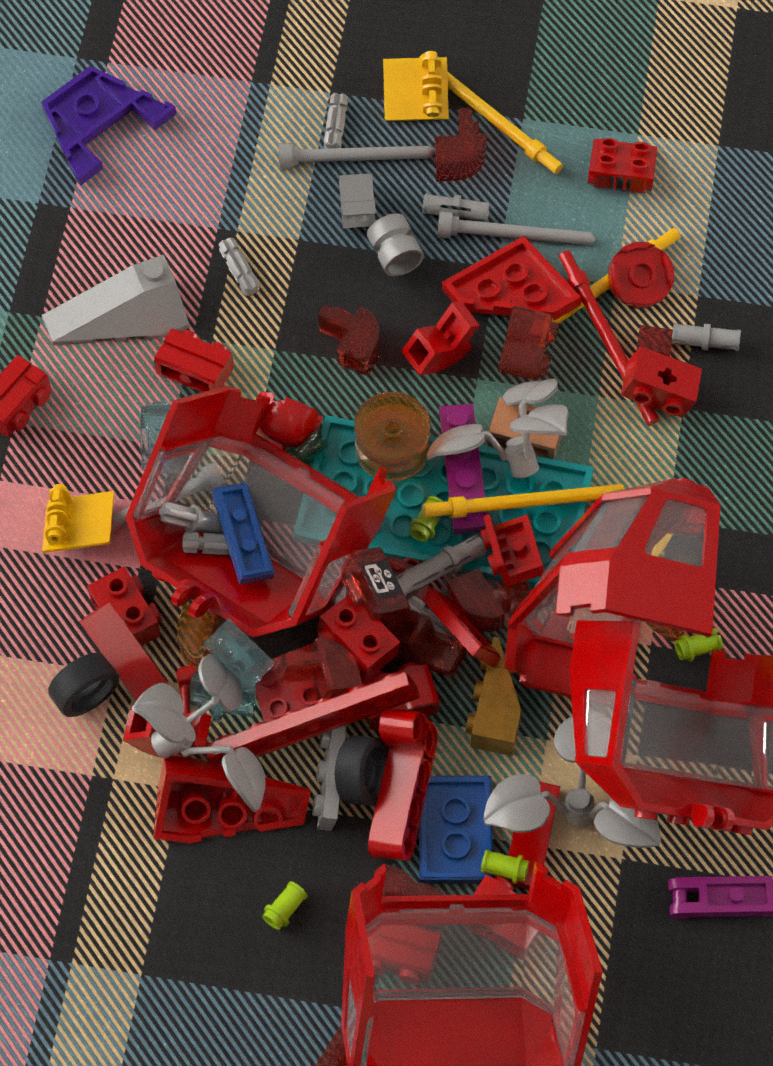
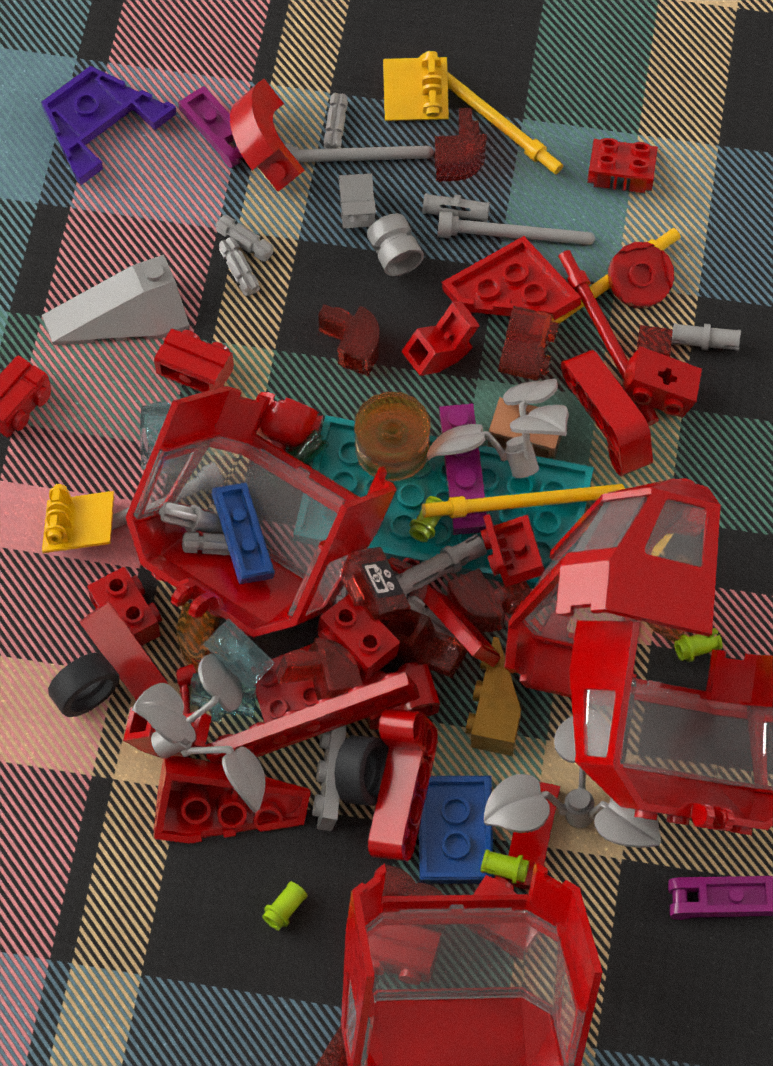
(212, 122): none -> magenta plate
(245, 238): none -> light grey axle
(257, 138): none -> red arch
(611, 410): none -> red beam

